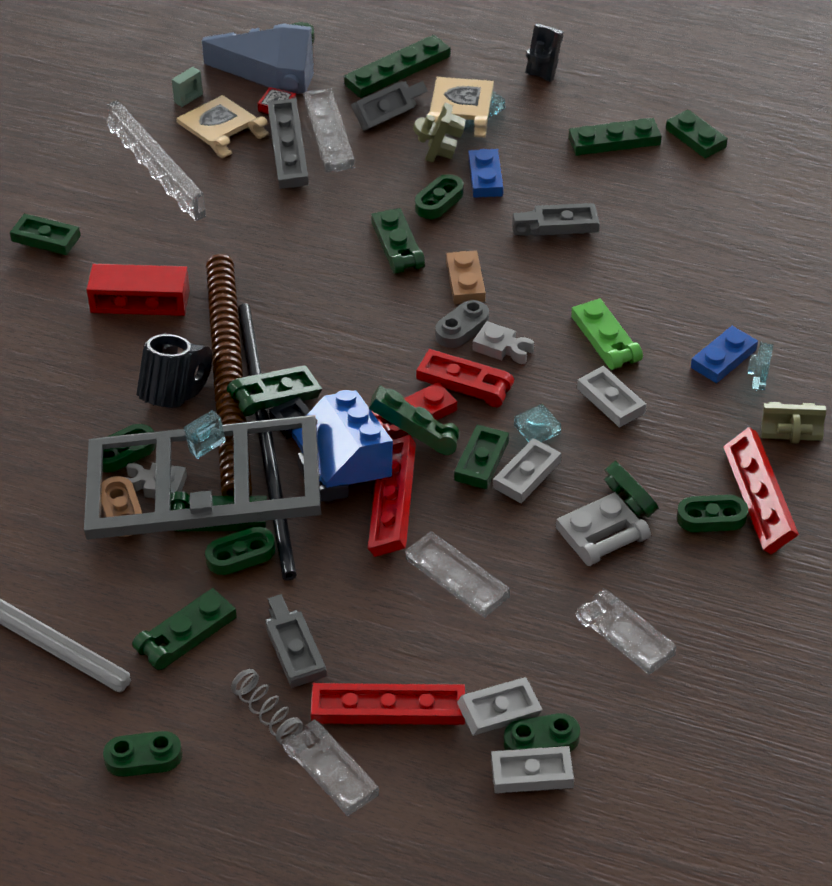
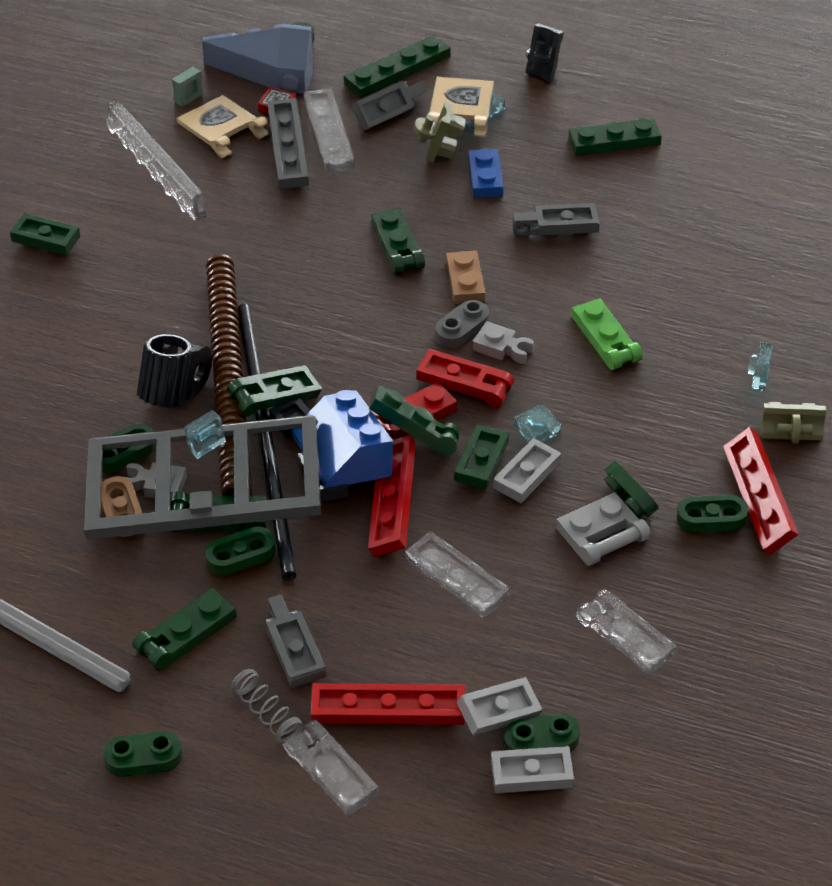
(138, 289): red brick -> none
(439, 196): dark green plate -> none
(611, 396): light grey plate -> none
(696, 133): dark green plate -> none
(724, 354): blue plate -> none

